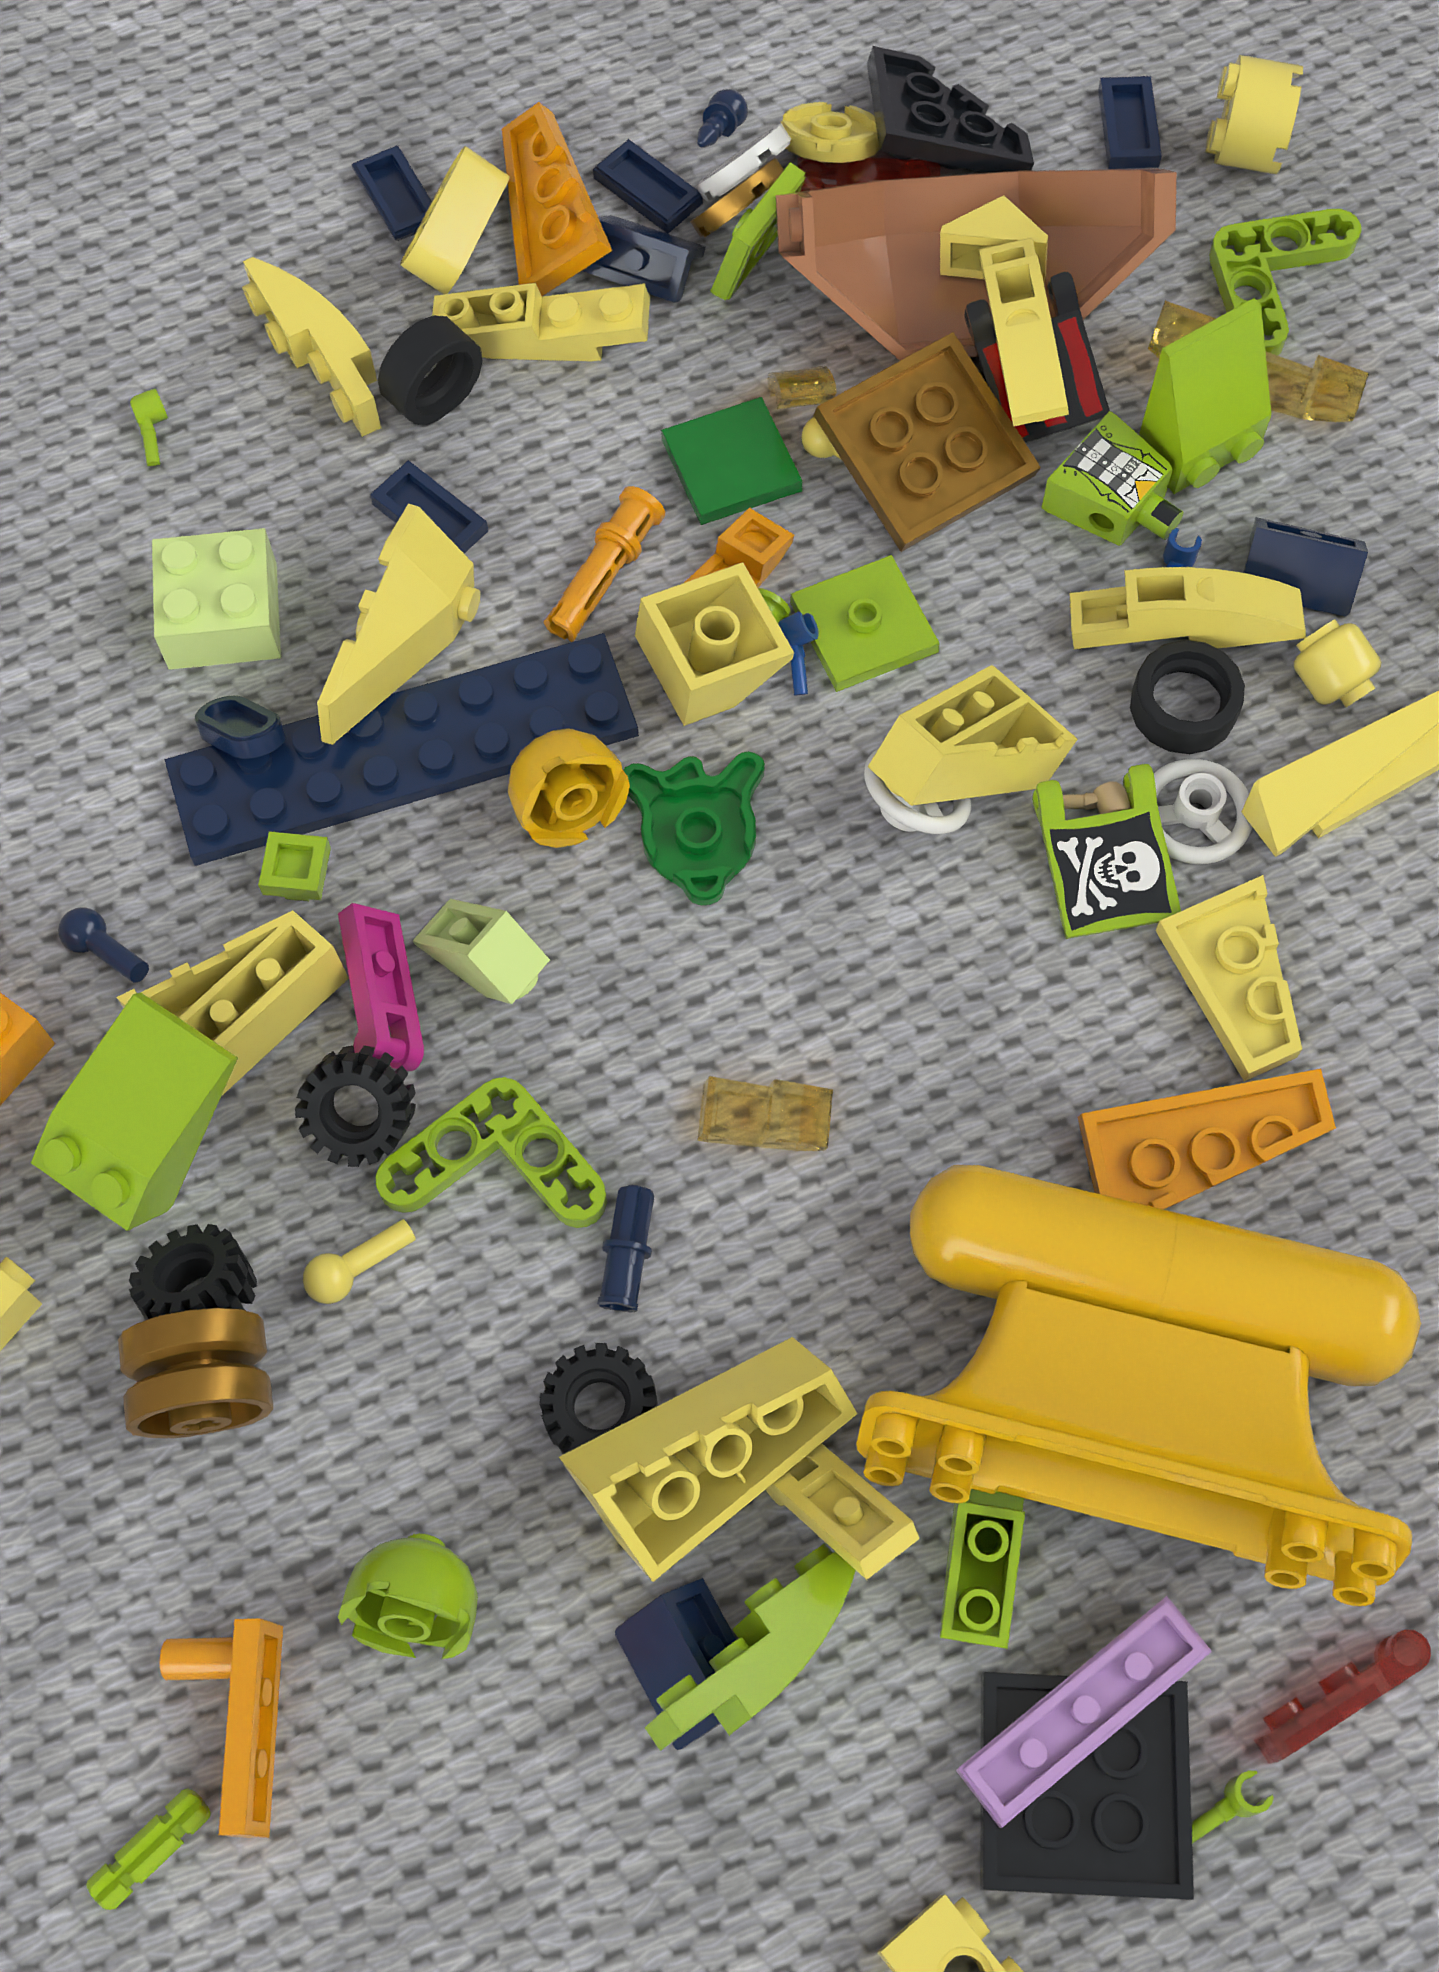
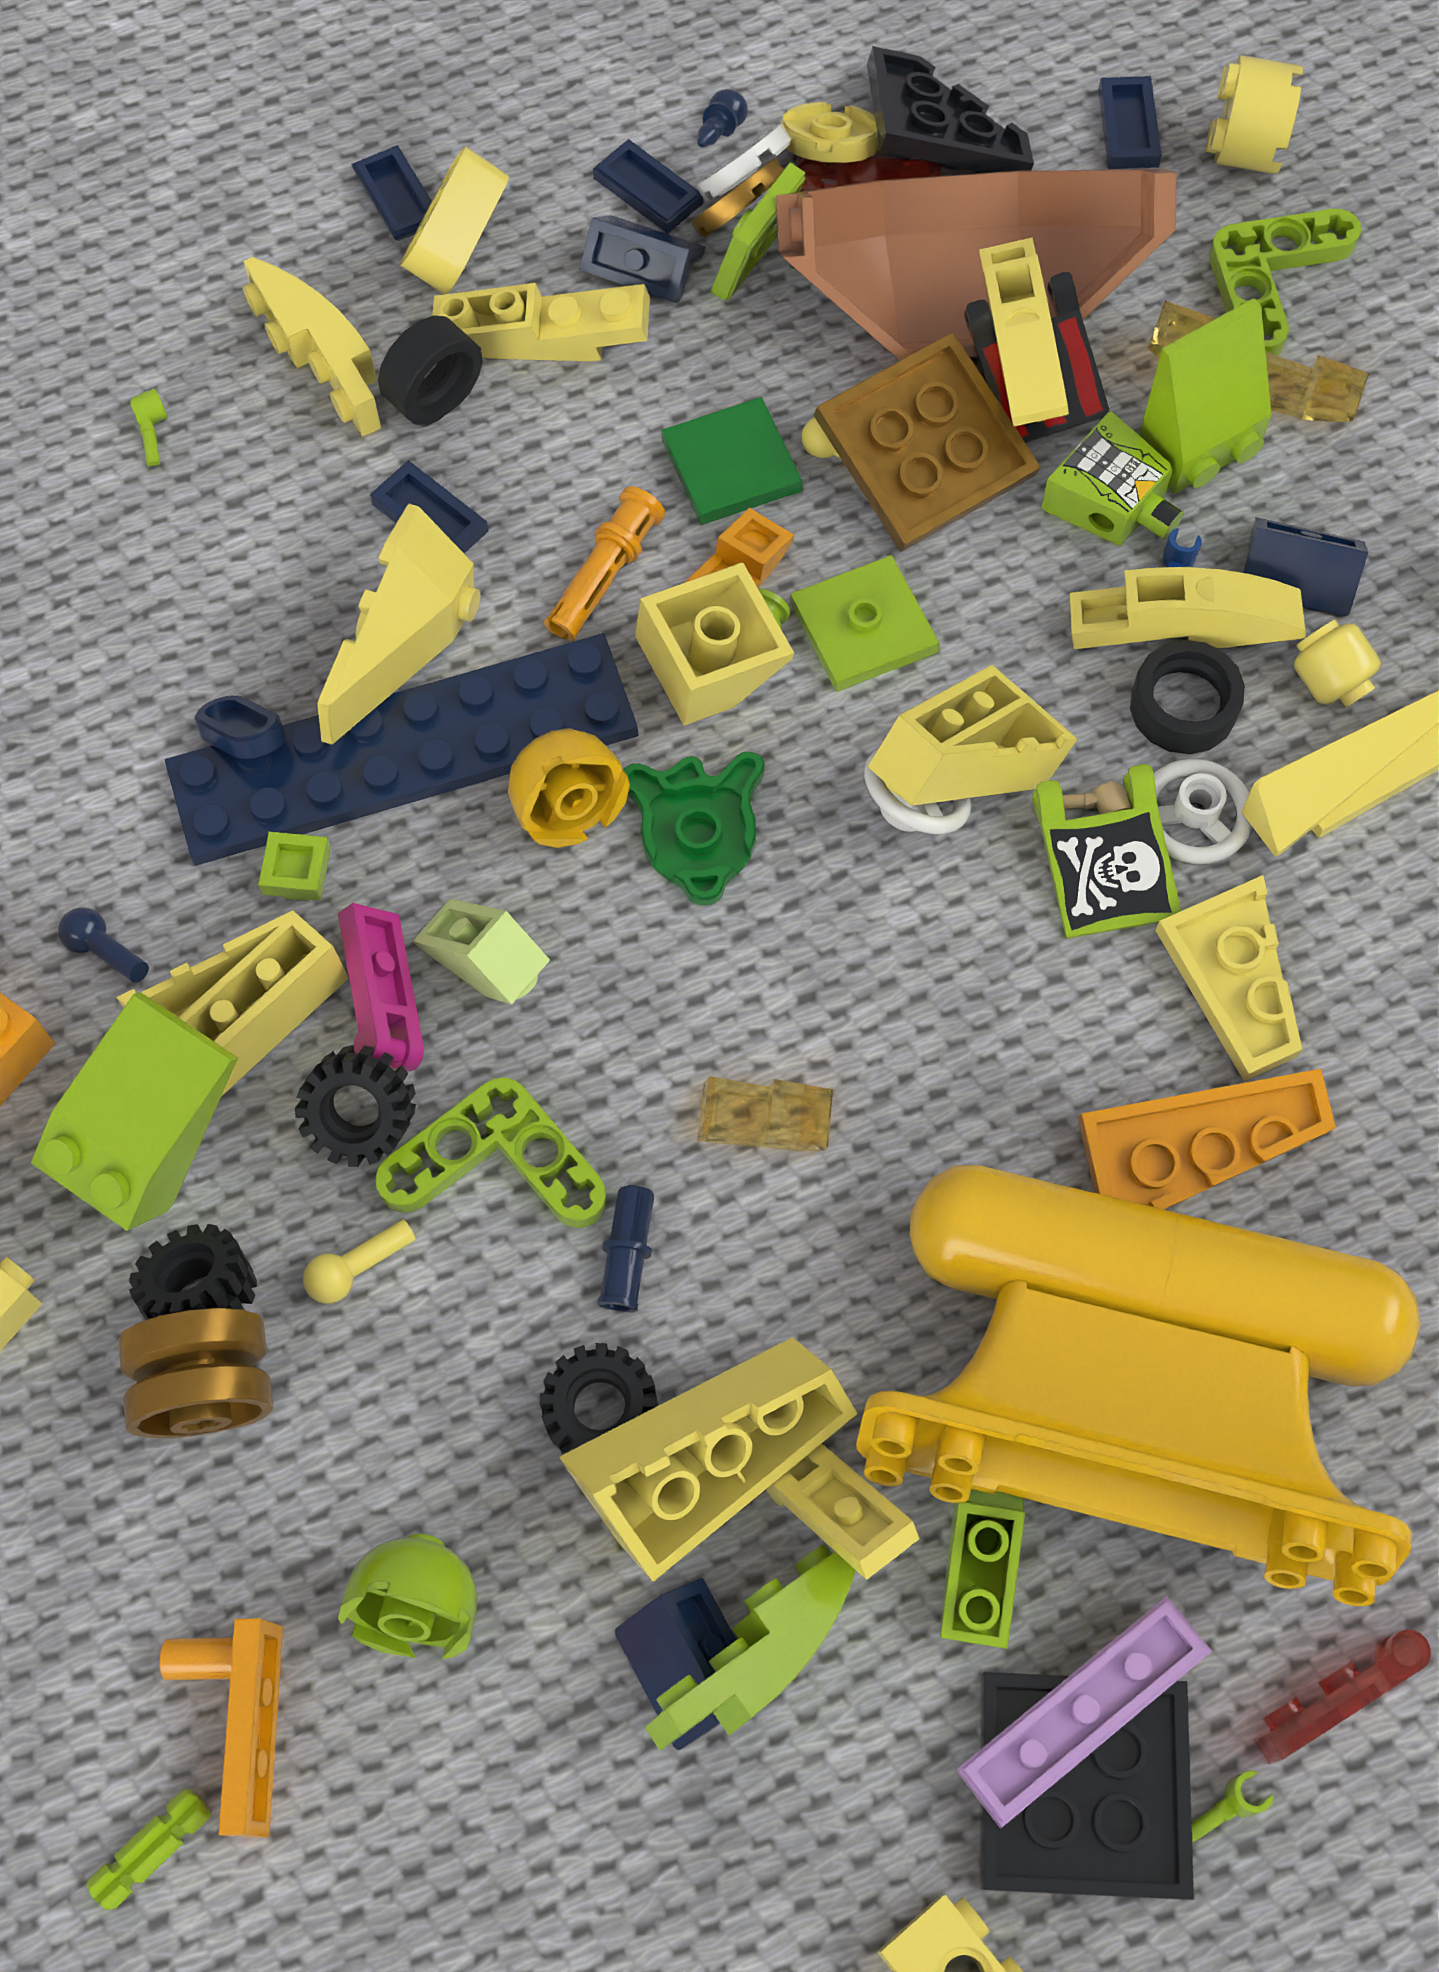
(215, 599): yellowish green brick -> none
(549, 206): light orange wing -> none
(799, 631): blue hand -> none
(801, 386): clear yellow slope -> none
(982, 228): light yellow slope -> none

